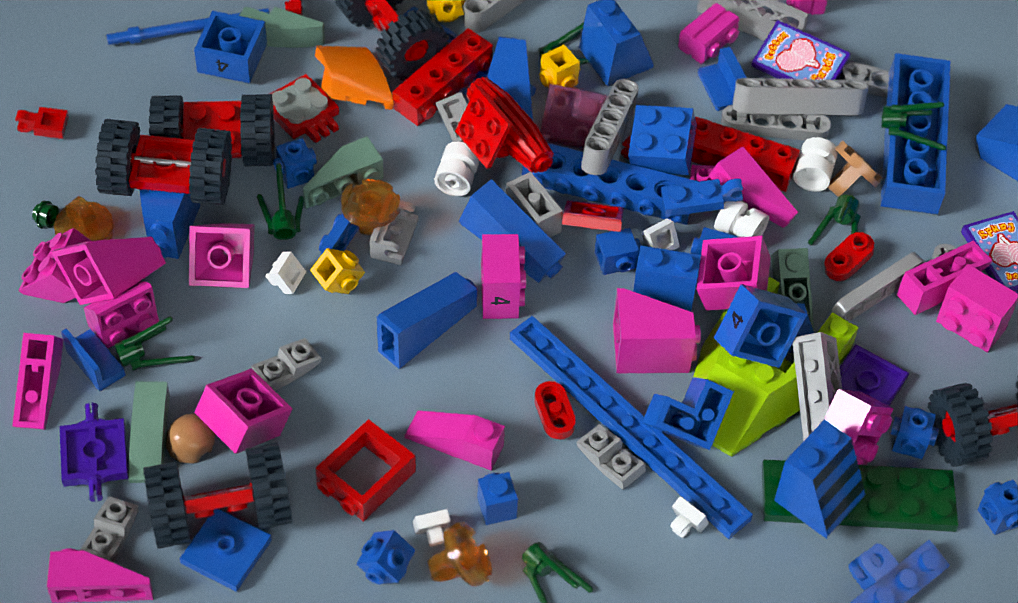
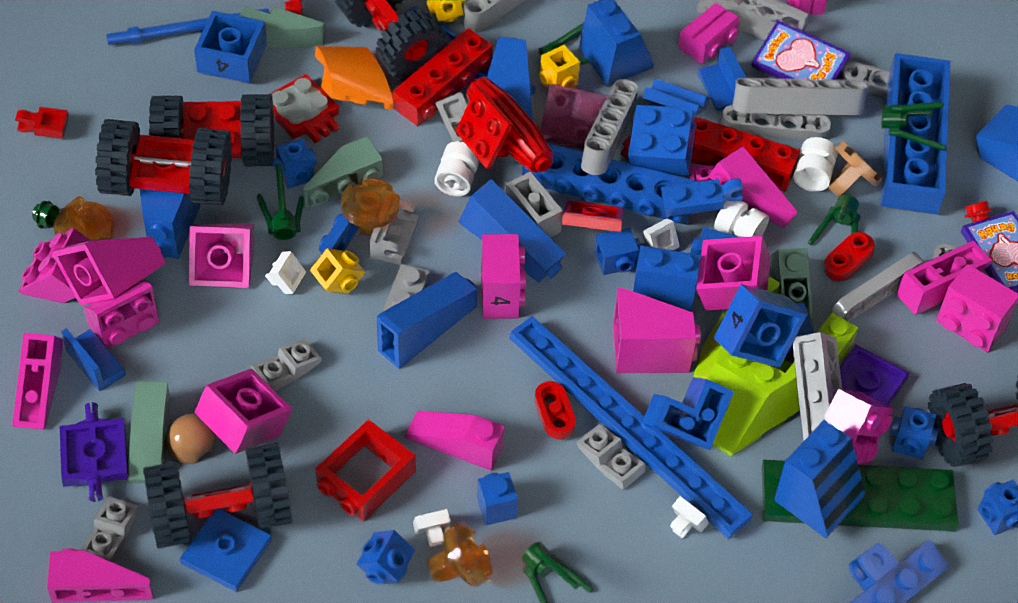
(131, 349): dark green plant -> none
(407, 283): none -> light grey plate
(675, 96): none -> blue slope
(978, 211): none -> red plate

